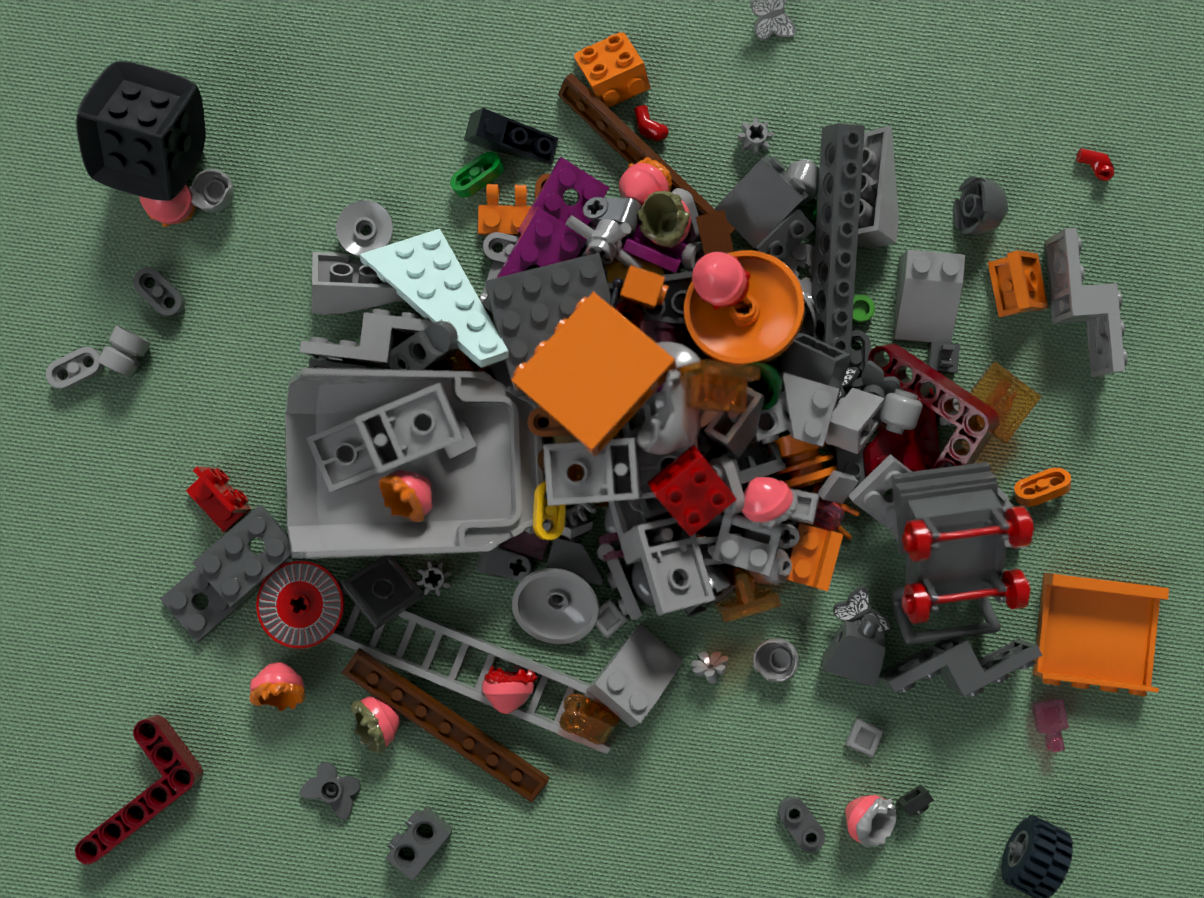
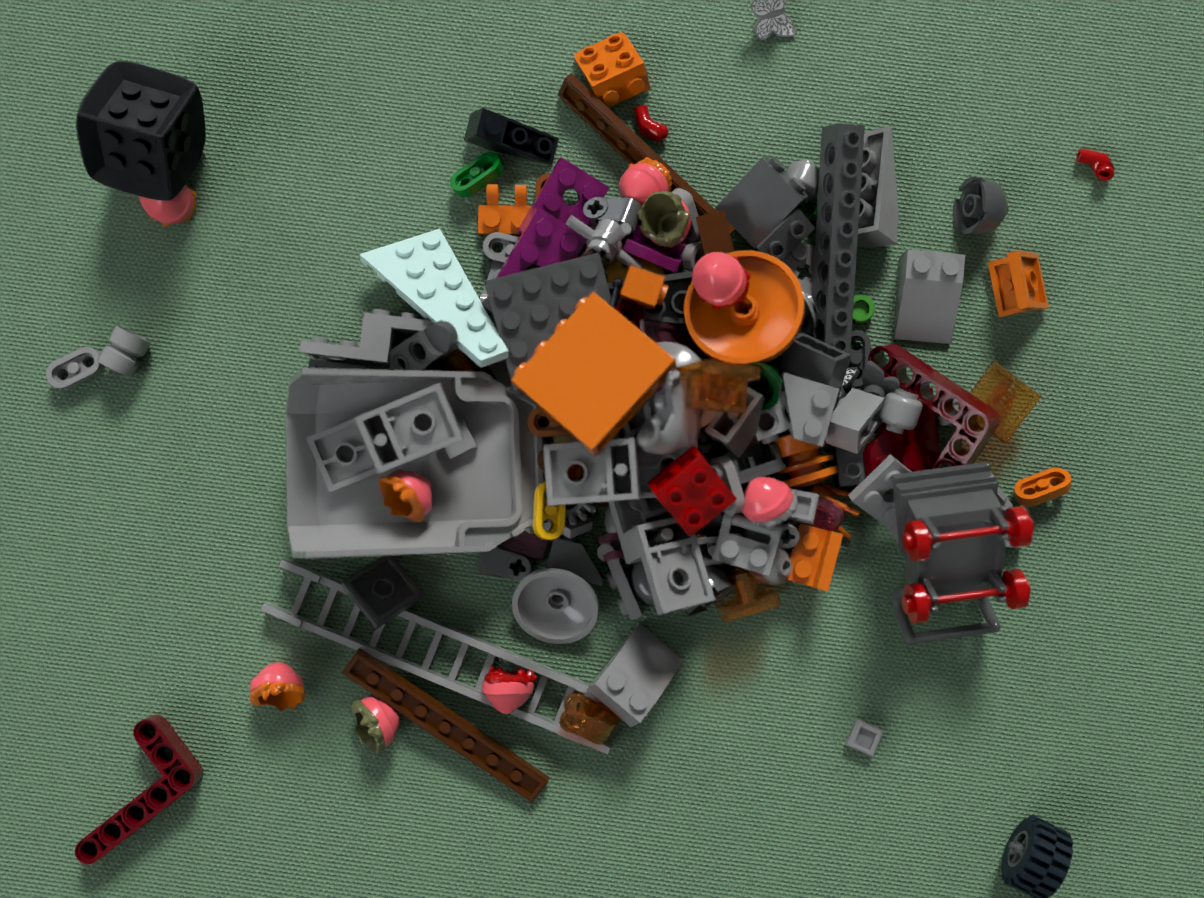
(160, 293): dark grey plate -> none
(212, 190): light grey hair -> none
(218, 498): red bracket -> none
(228, 573): dark grey bracket -> none
(279, 614): piece -> none
(332, 789): dark grey animal -> none
(346, 285): light grey wedge -> none
(361, 215): light grey dish -> none
(423, 845): dark grey brick -> none
(430, 586): light grey gear -> none
(609, 618): light grey tile -> none
(710, 666): light grey plant -> none
(752, 129): light grey gear -> none
(776, 659): light grey hair -> none
(801, 824): dark grey plate -> none
(838, 487): light grey tile -> none
(856, 607): dark grey animal -> none
(857, 651): dark grey torso -> none
(870, 819): light grey hair -> none
(915, 801): pearl dark grey plate -> none
(943, 357): dark grey tile -> none
(960, 666): dark grey bracket -> none
(1051, 718): clear pink plate -> none
(1091, 304): light grey bracket -> none
(1098, 633): orange panel -> none

